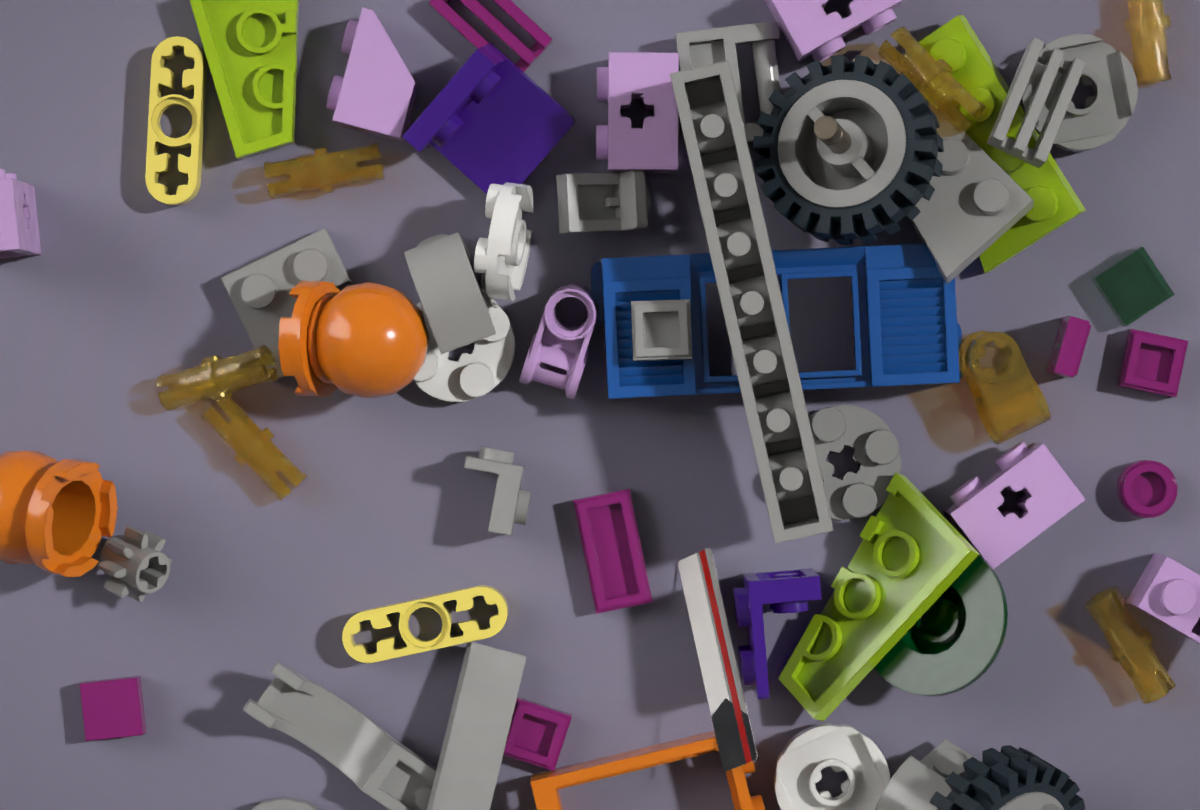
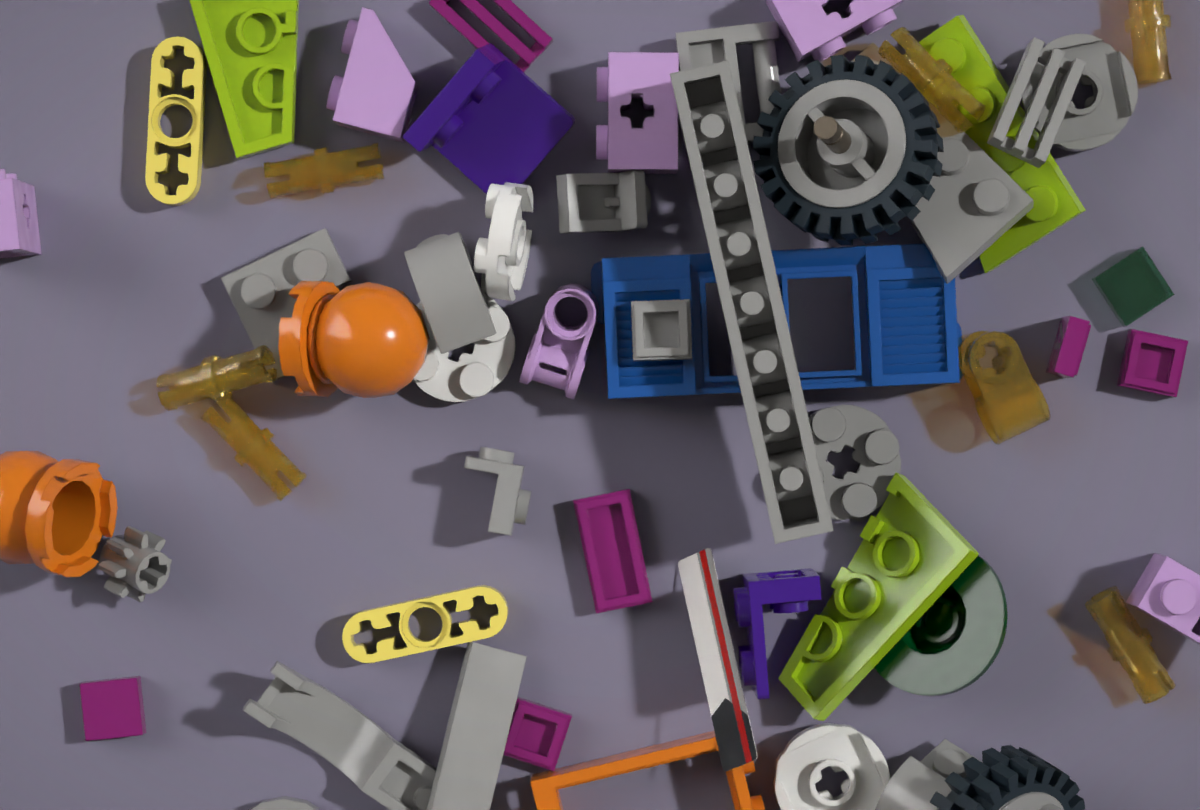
(1046, 499): lavender brick -> none
(1147, 488): magenta tile -> none

